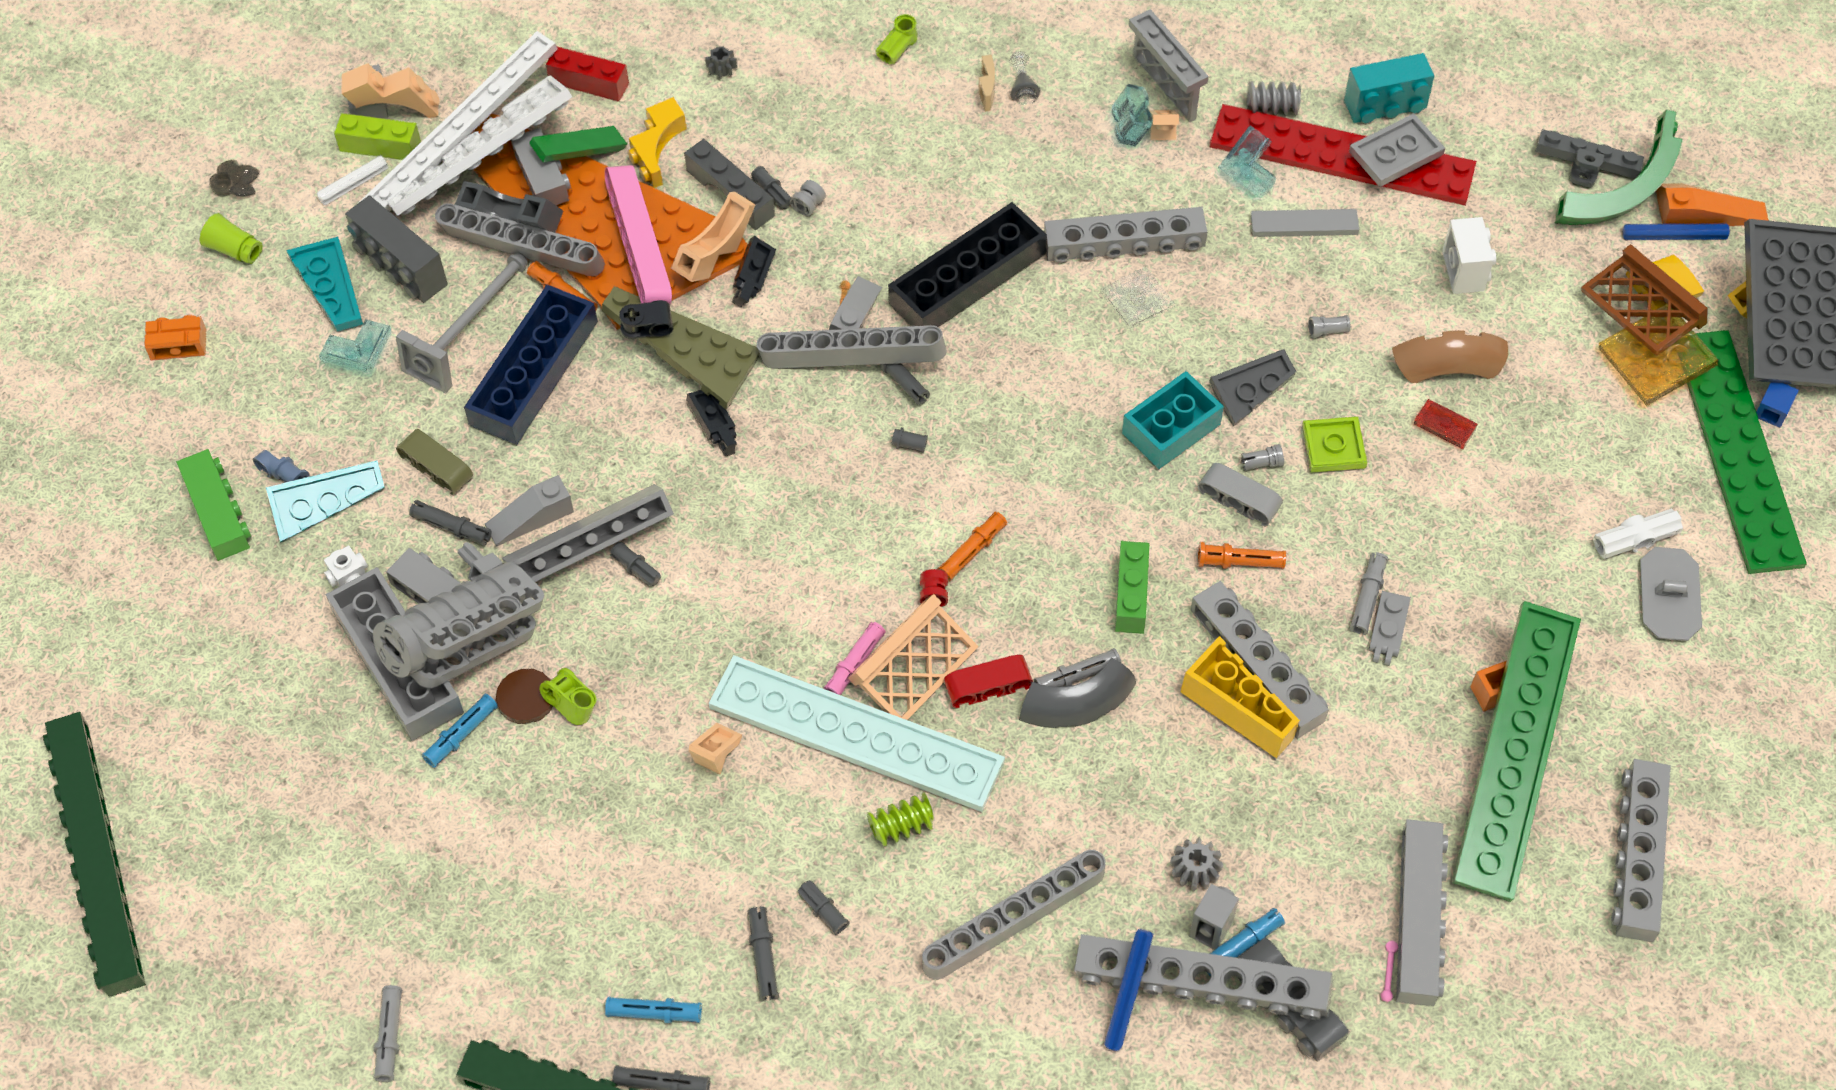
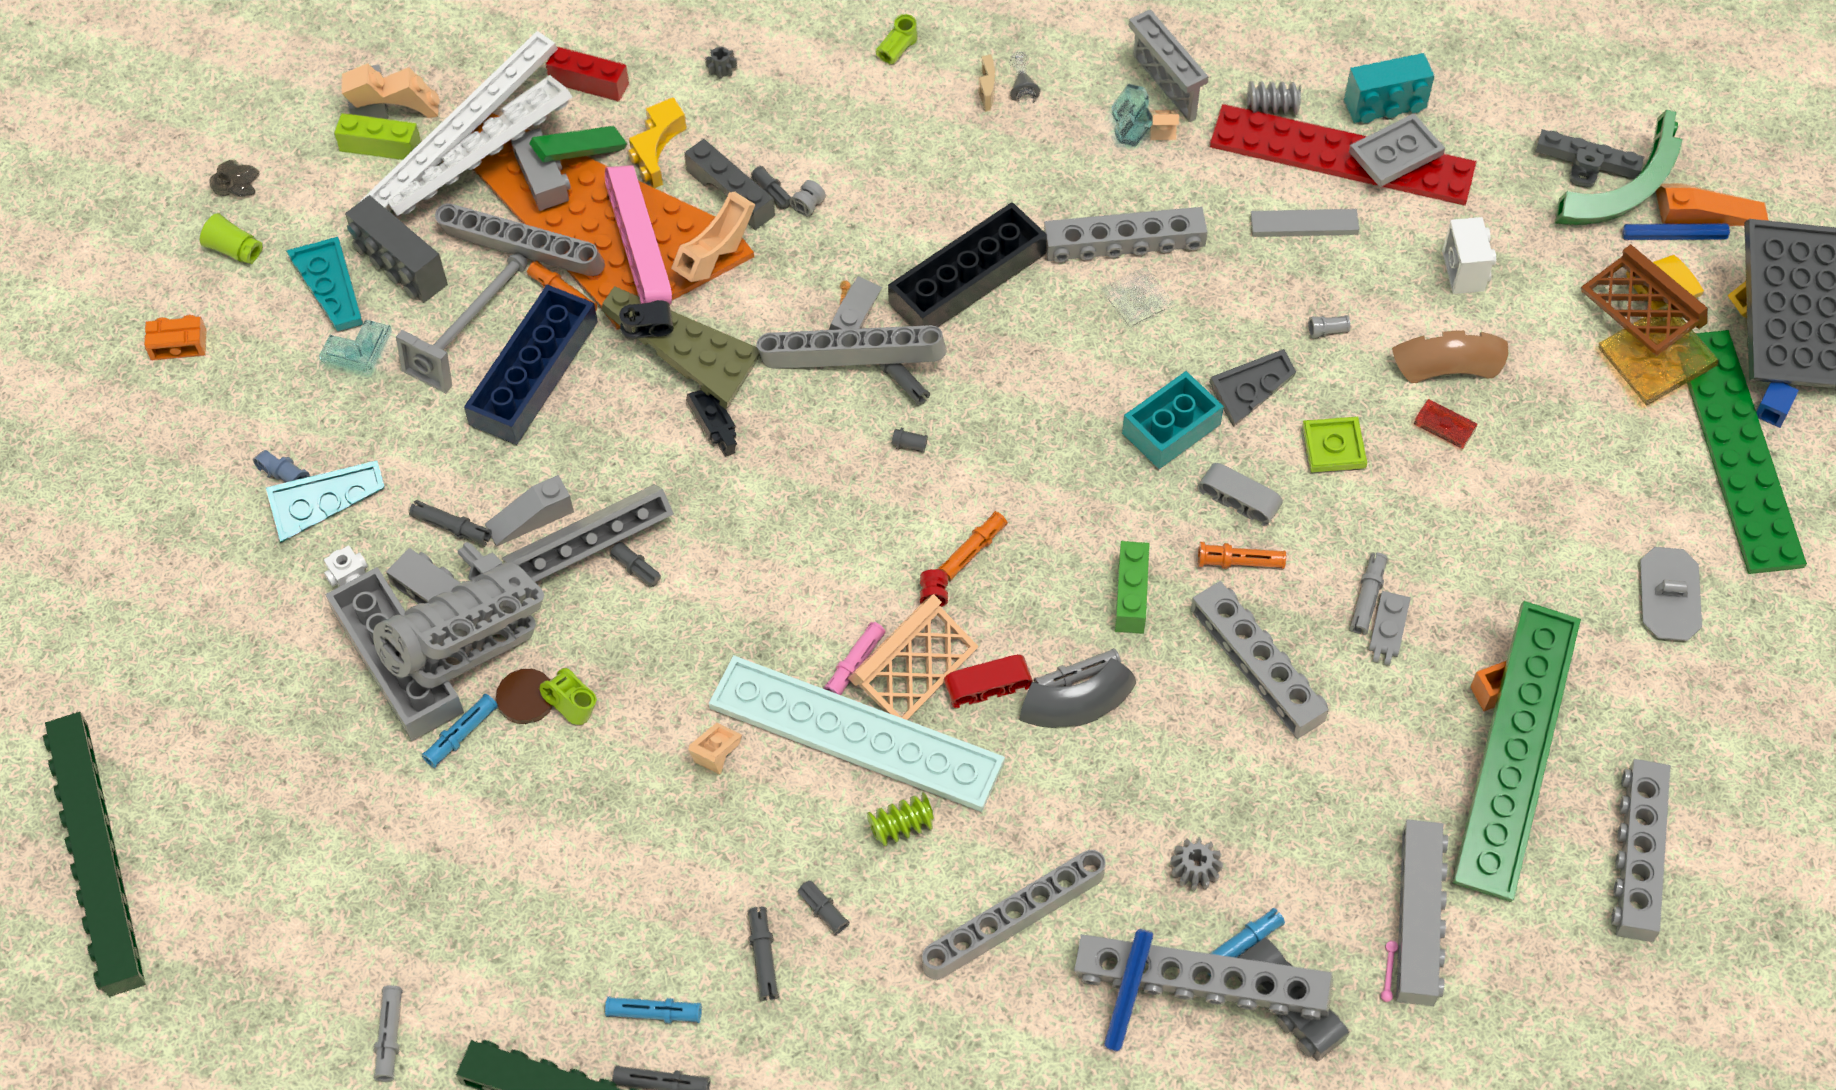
(213, 504): bright green brick -> none
(352, 180): white axle -> none
(435, 460): olive beam -> none
(530, 211): dark grey arch -> none
(752, 270): black hinge -> none
(1214, 916): light grey brick -> none
(1239, 699): yellow wedge -> none
(1243, 166): clear light blue brick -> none
(1270, 457): light grey pin -> none
(1638, 533): white piece -> none

